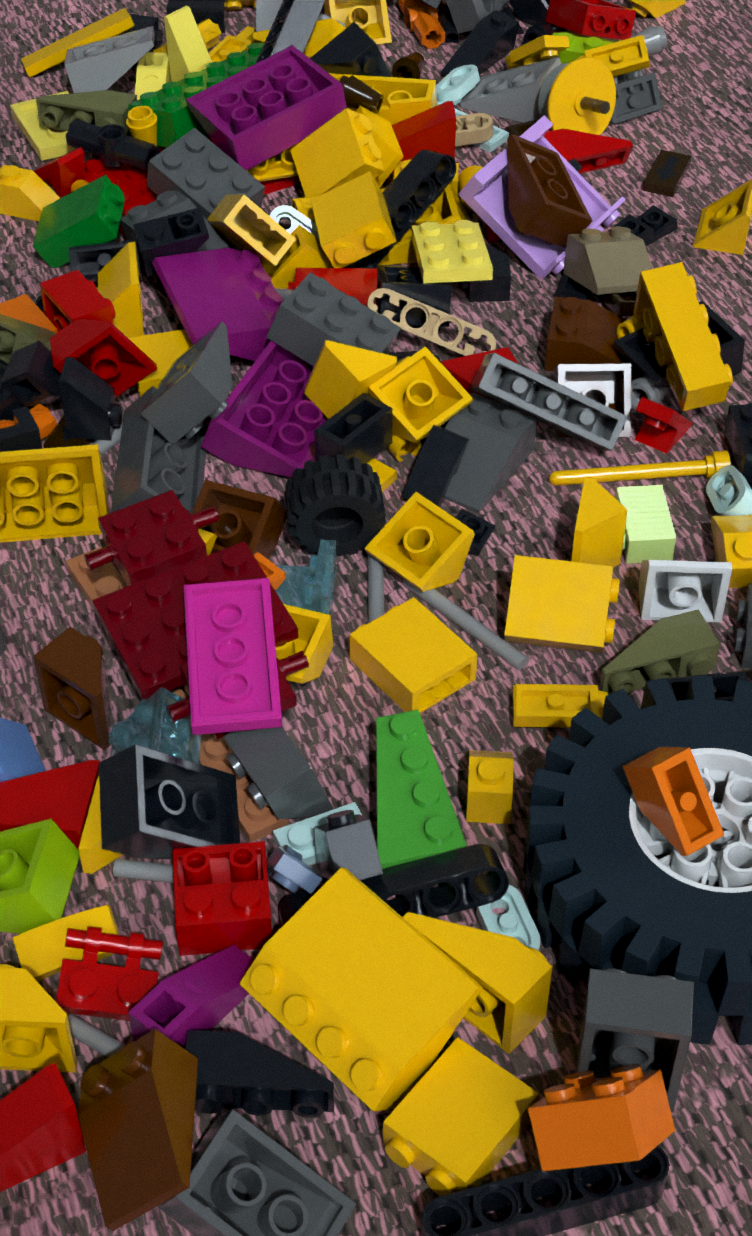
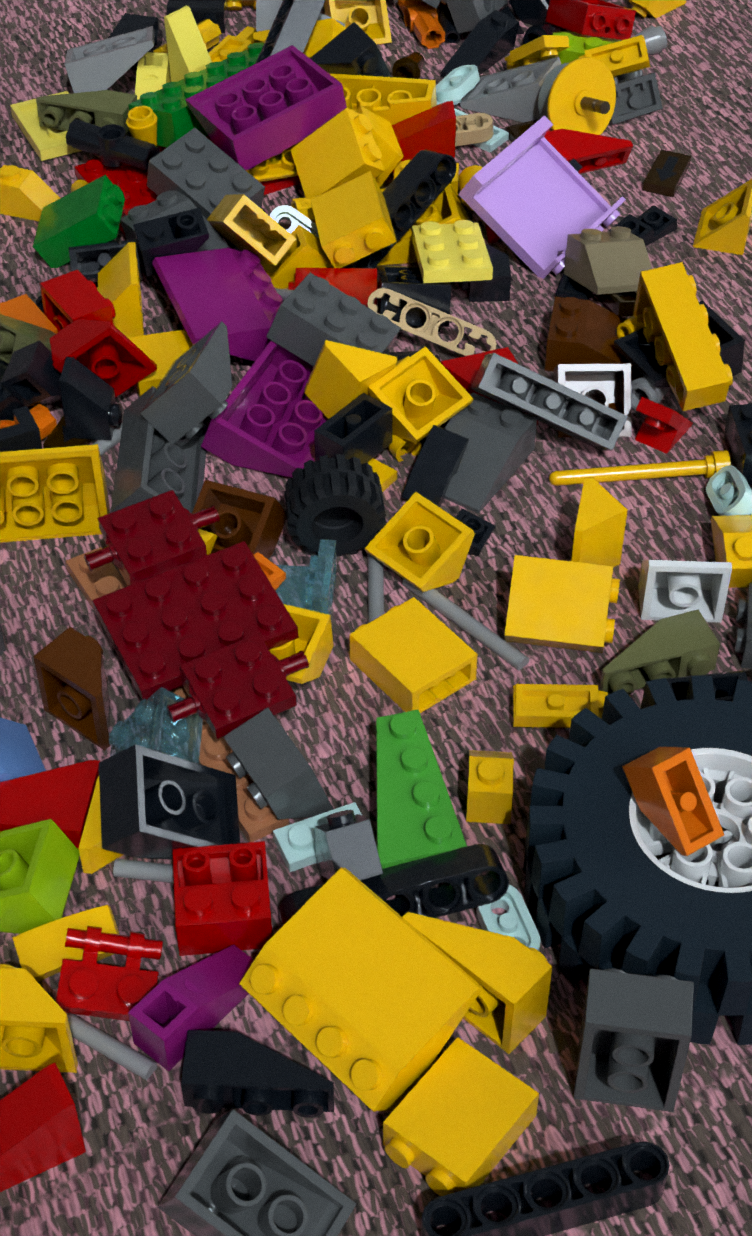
(56, 52): yellow tile -> none
(63, 171): red slope -> none
(139, 1125): reddish brown slope -> none
(231, 657): dark pink tile -> none
(291, 871): sand blue plate -> none
(360, 94): dark brown cone -> none
(543, 193): reddish brown slope -> none
(601, 1118): orange brick -> none
(648, 524): yellowish green brick -> none

